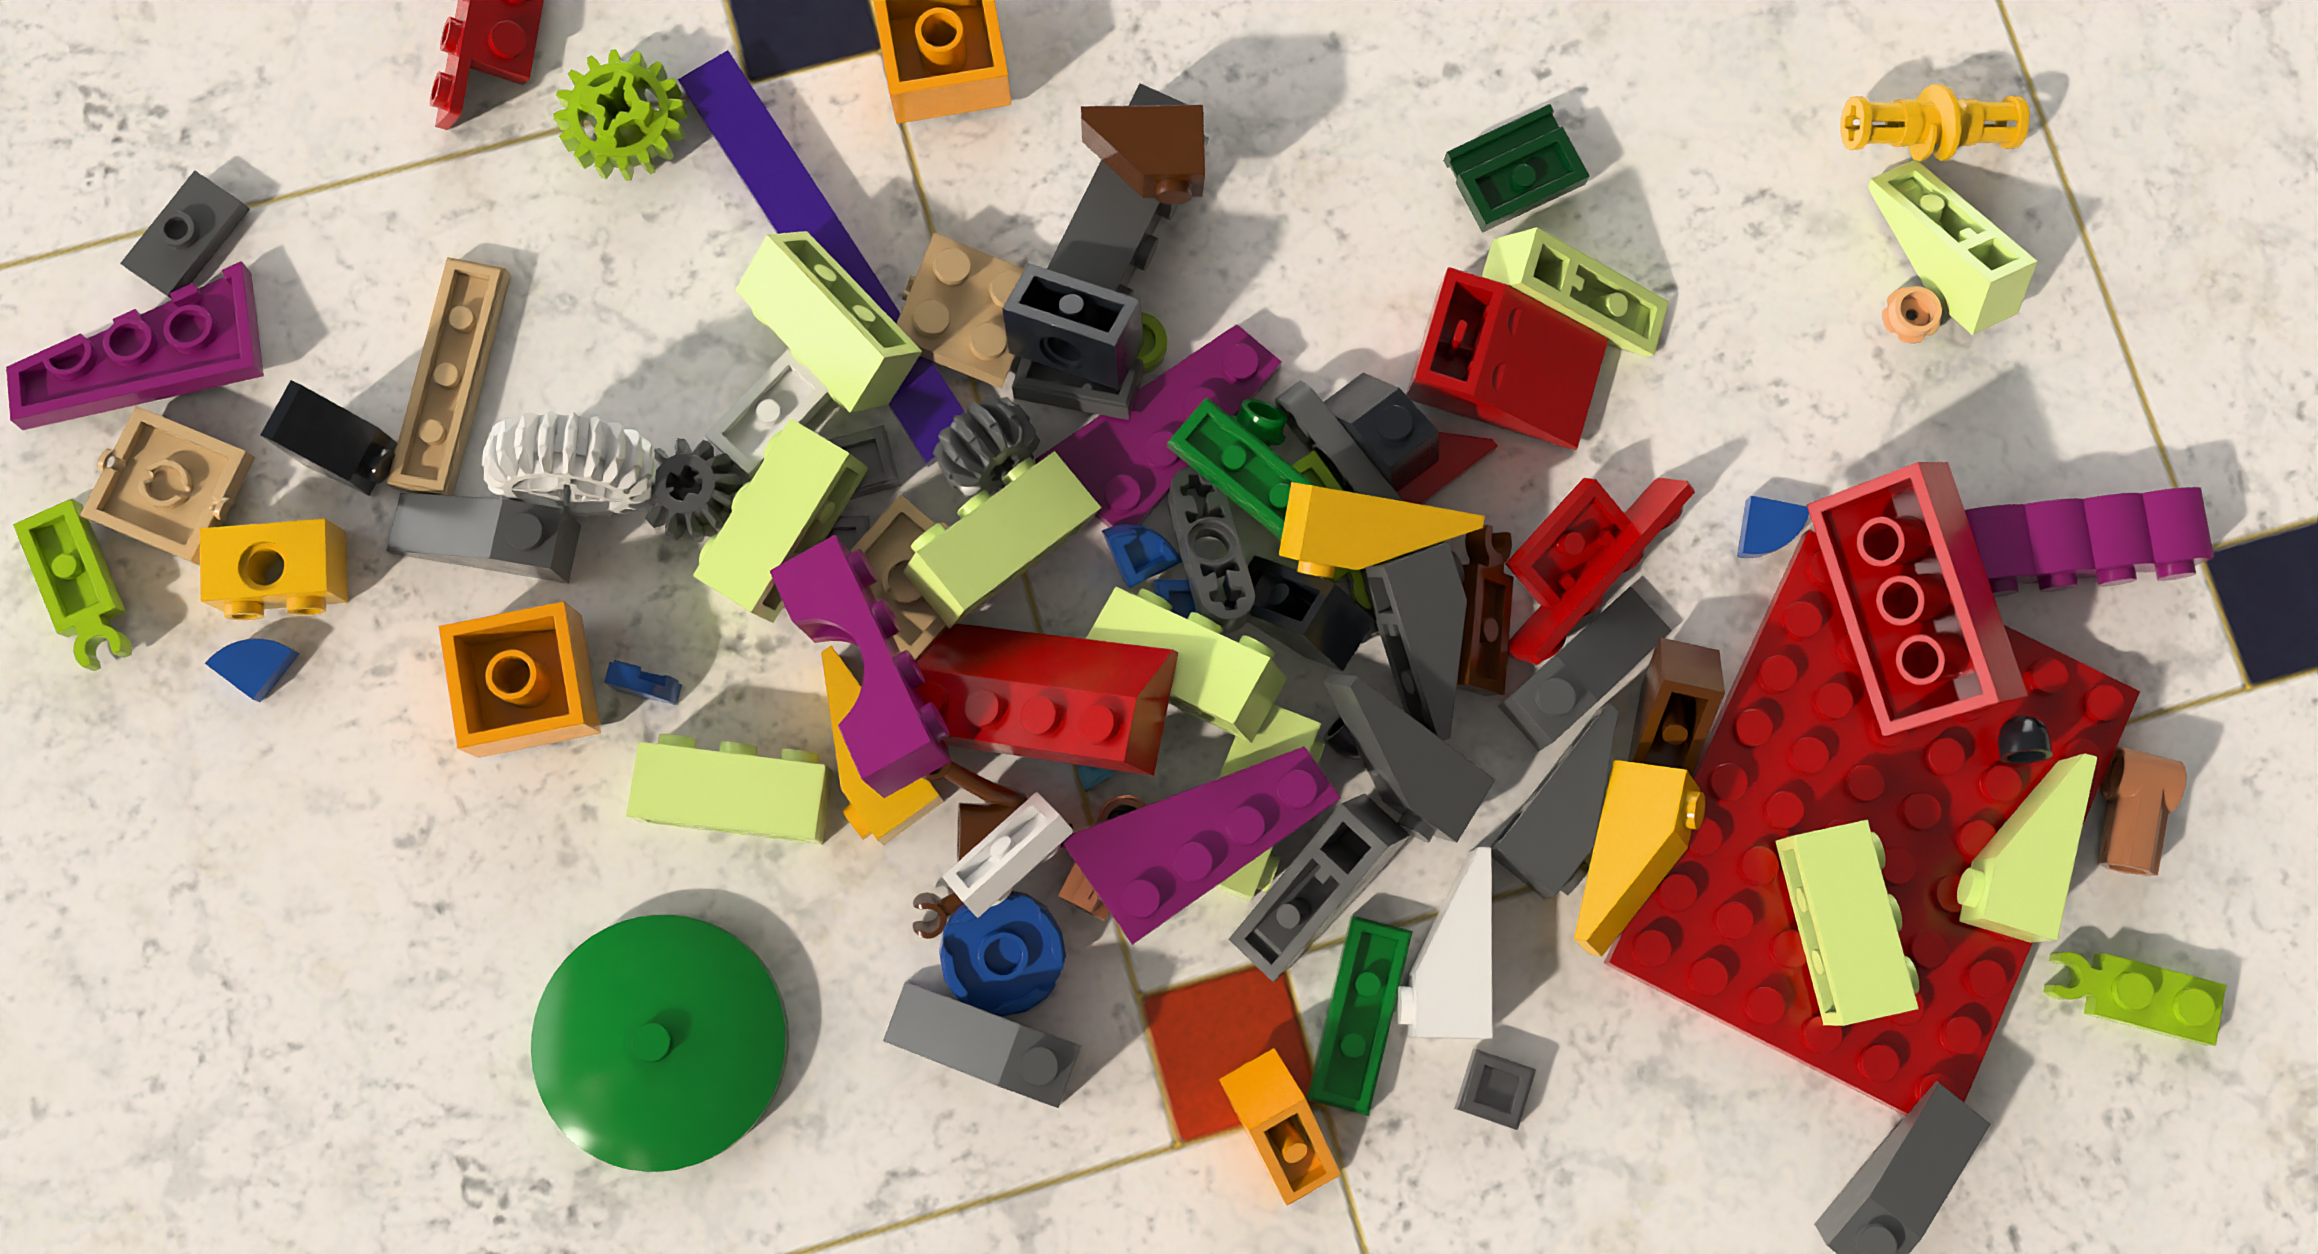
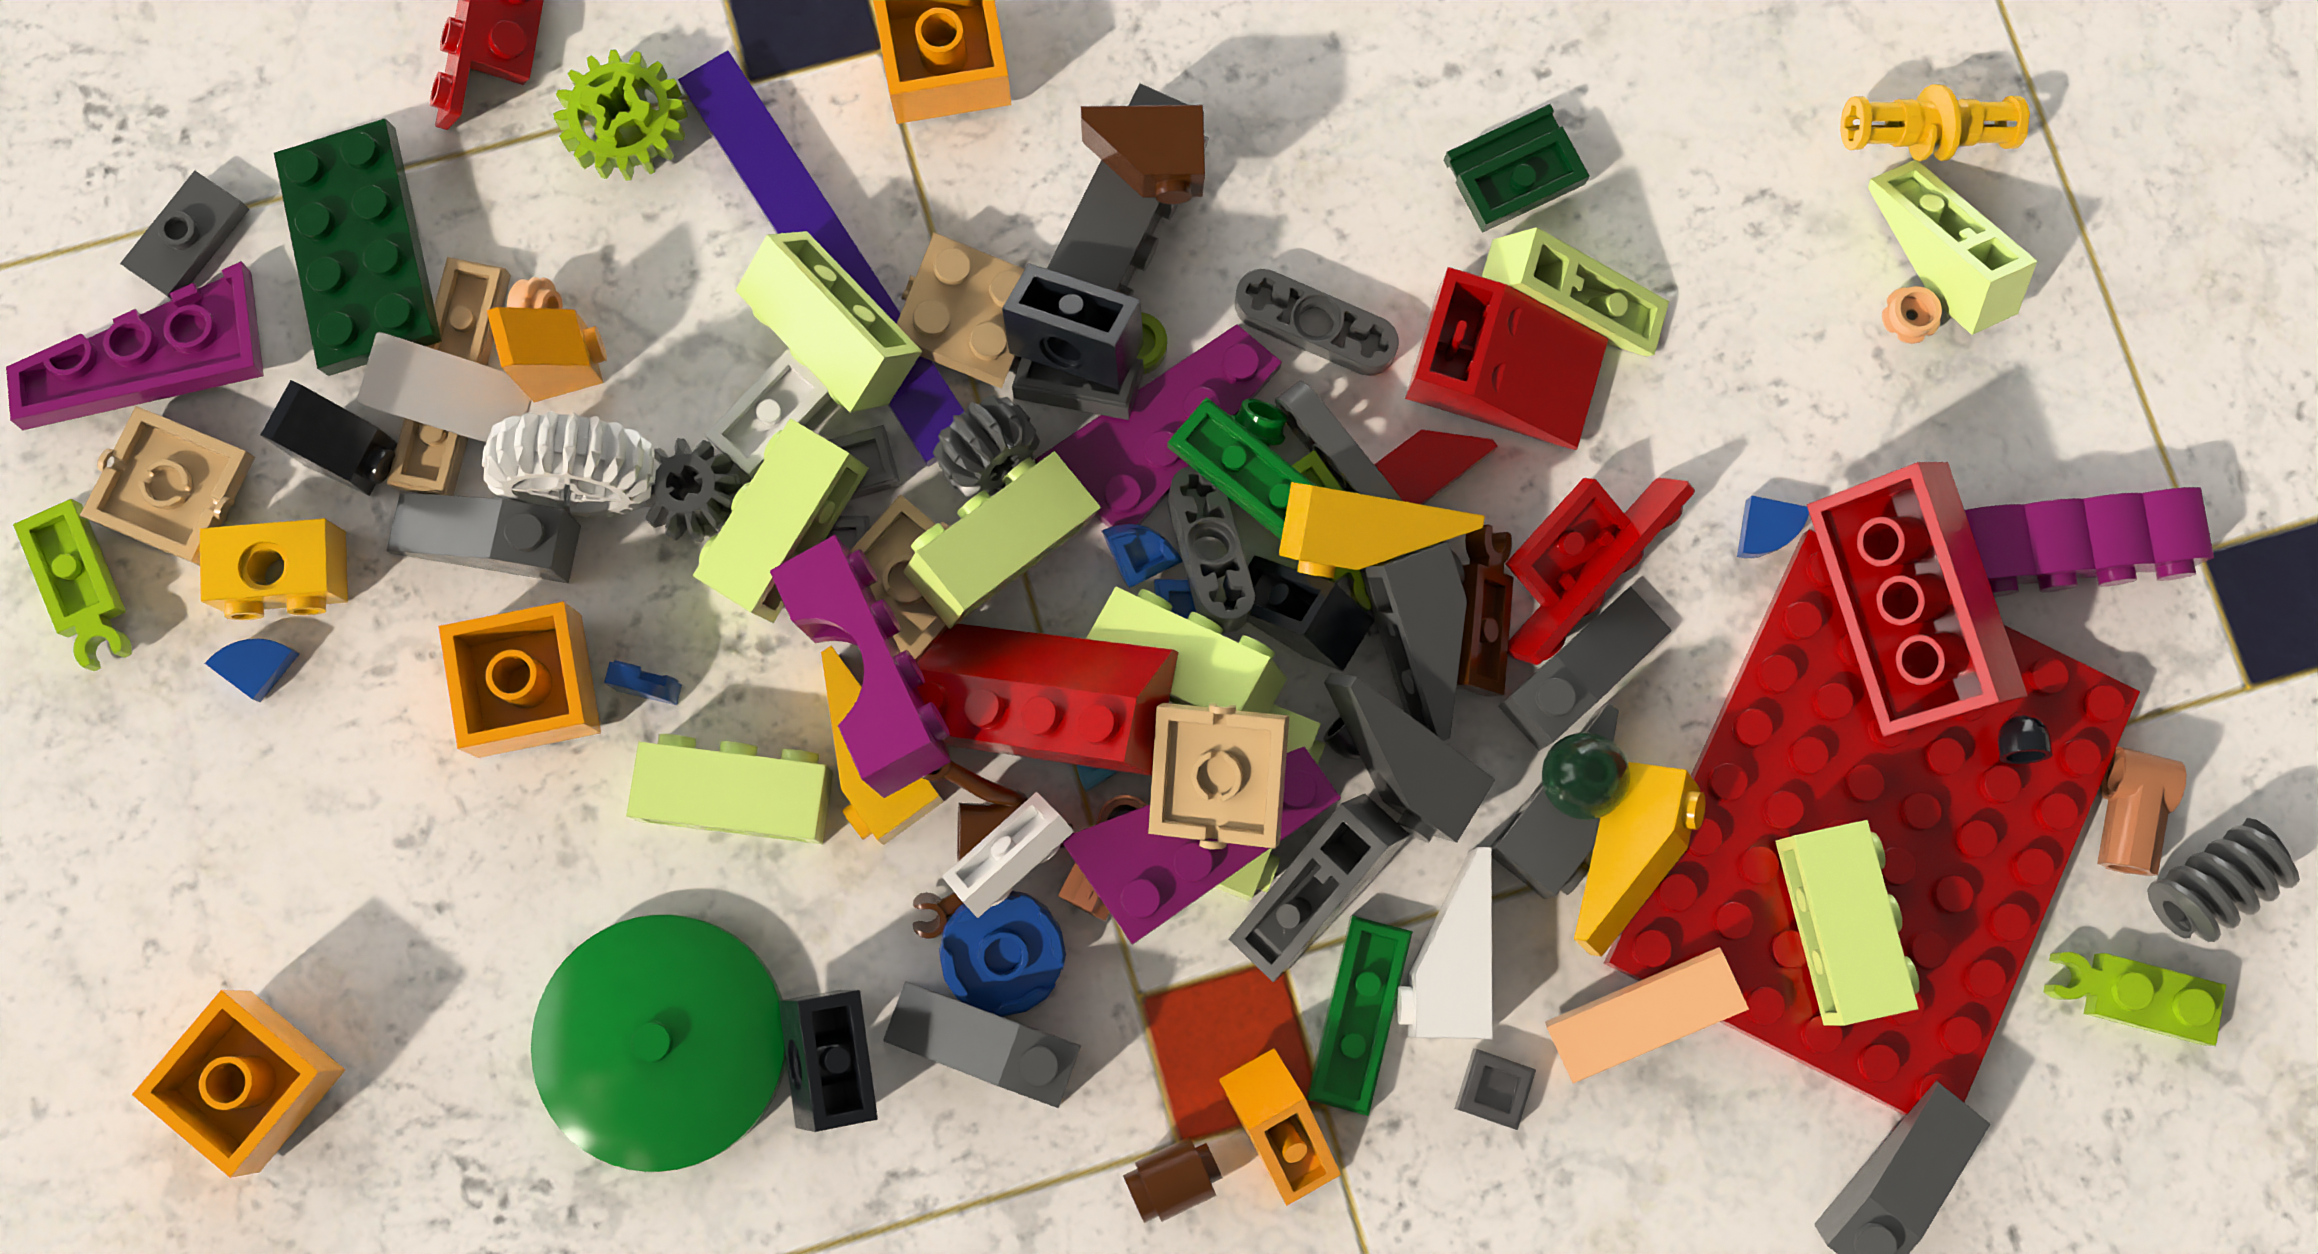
(238, 1082): none -> light orange brick
(355, 244): none -> dark green plate
(438, 388): none -> white sticker
(534, 294): none -> light nougat plate
(547, 350): none -> light orange slope
(828, 1060): none -> black brick
(1173, 1180): none -> reddish brown brick
(1218, 775): none -> tan plate
(1323, 346): none -> dark grey beam
(1386, 428): black slope -> none
(1585, 775): none -> clear green brick
(1646, 1015): none -> light nougat tile
(1677, 705): reddish brown slope -> none
(2027, 867): yellowish green slope -> none
(2222, 881): none -> dark grey piece

